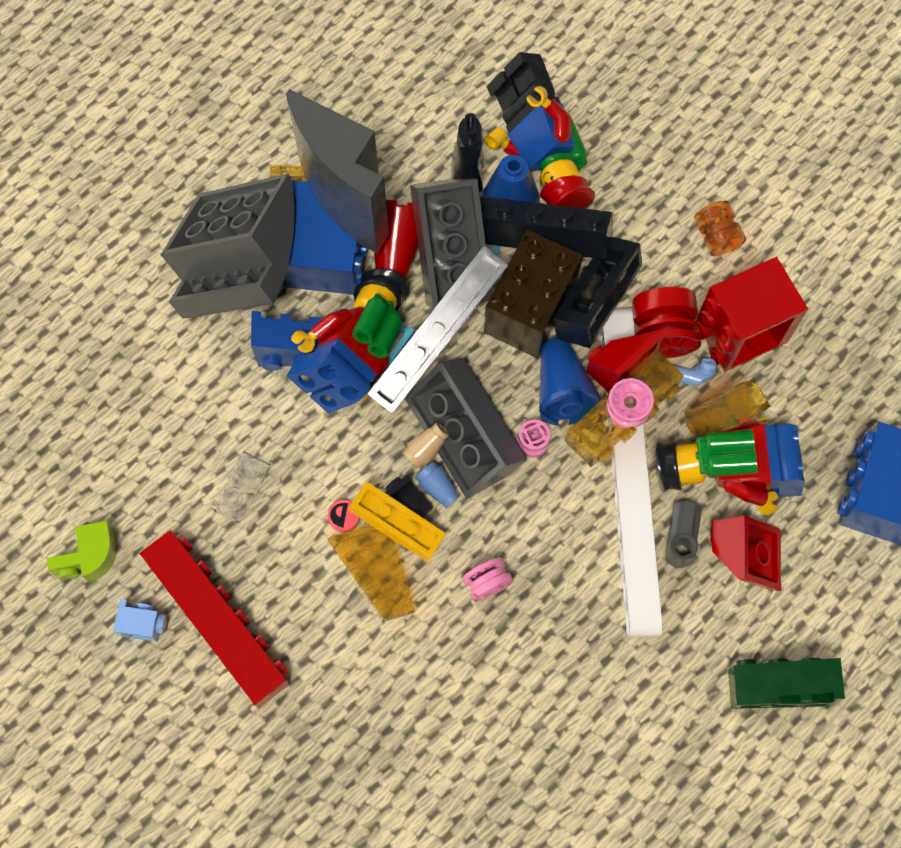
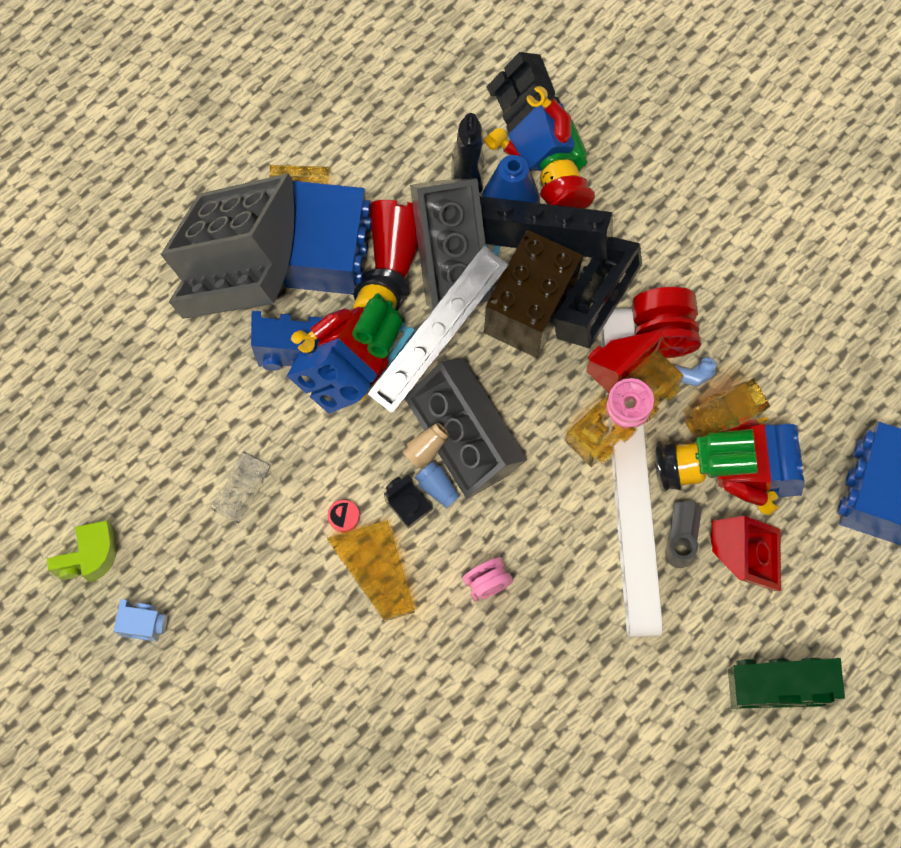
(214, 618): red brick -> none
(341, 169): dark grey slope -> none
(397, 521): yellow plate -> none
(532, 445): bright pink wheel -> none
(564, 384): blue cone -> none
(718, 225): clear orange wheel -> none
(750, 314): red container -> none

